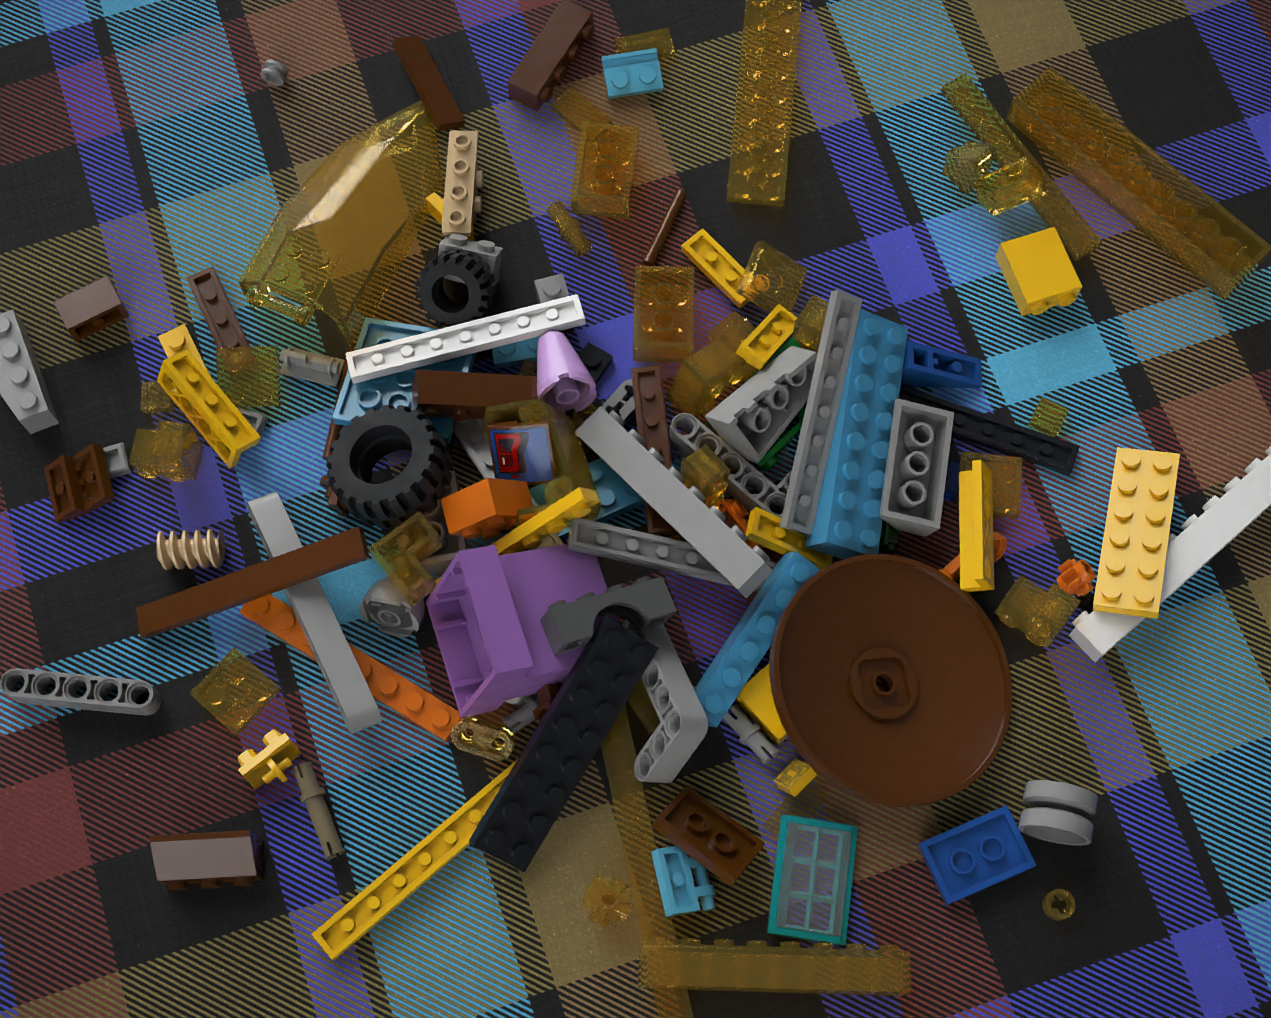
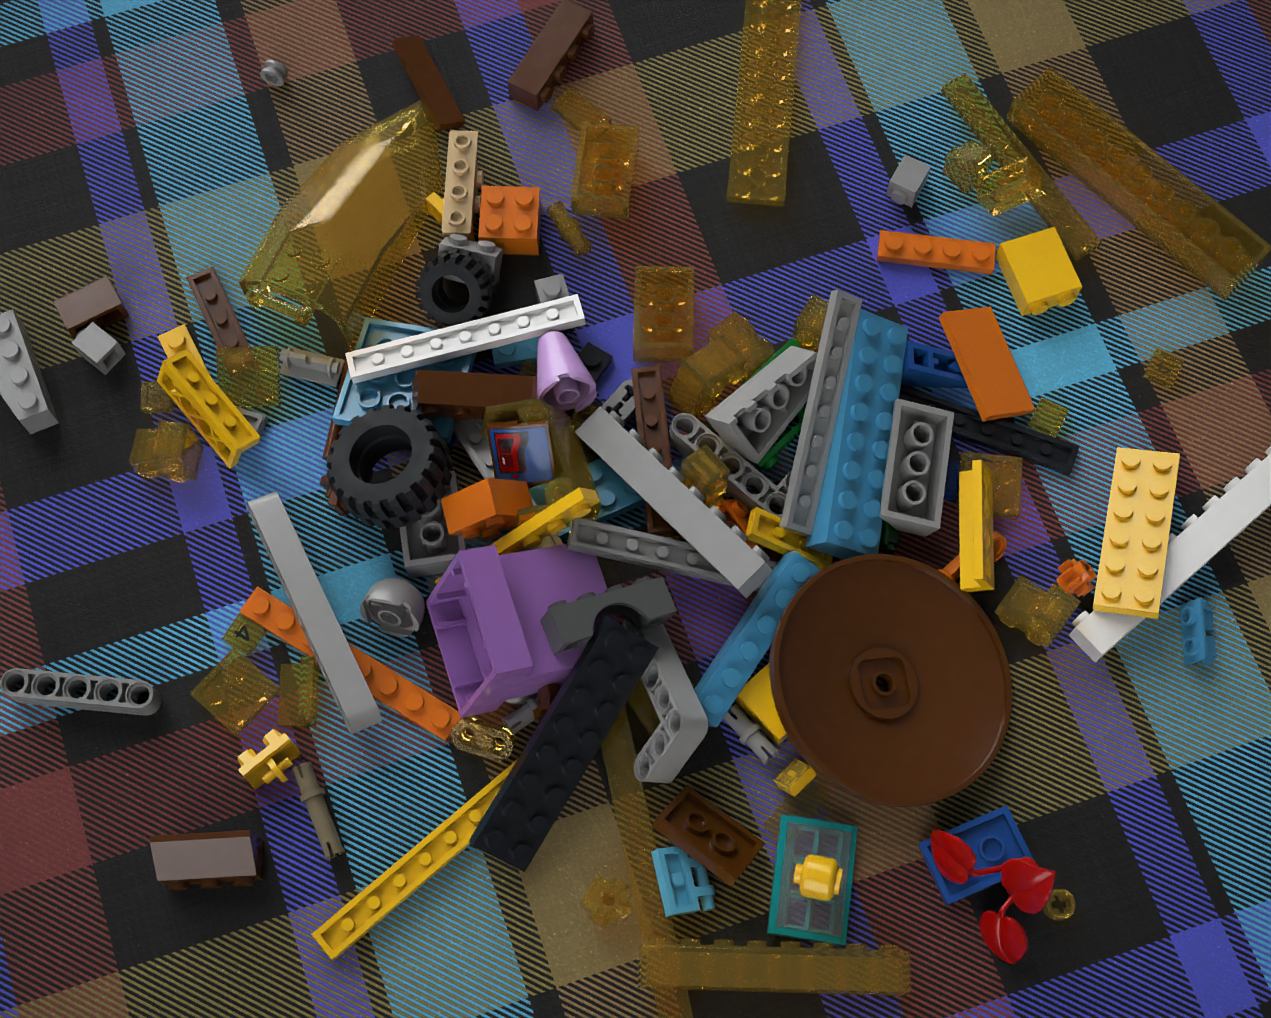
(79, 483): reddish brown slope -> none
(98, 348): none -> light grey brick
(117, 460): light grey tile -> none
(190, 551): tan piece -> none
(244, 634): none -> clear yellow tile
(252, 582): reddish brown tile -> none
(299, 693): none -> clear yellow panel
(401, 555): clear yellow brick -> none
(511, 218): none -> orange brick
(632, 73): medium azure plate -> none
(647, 40): clear yellow tile -> none
(664, 228): reddish brown bar -> none
(716, 265): yellow plate -> none
(767, 337): yellow plate -> none
(771, 278): clear yellow plate -> none
(819, 877): none -> yellow head
(908, 181): none -> light grey brick
(936, 252): none -> orange plate
(986, 363): none -> orange tile
(1021, 877): none -> red plant
(1058, 812): light grey wheel -> none
(1163, 368): none -> clear yellow tile
(1195, 622): none -> dark azure hinge

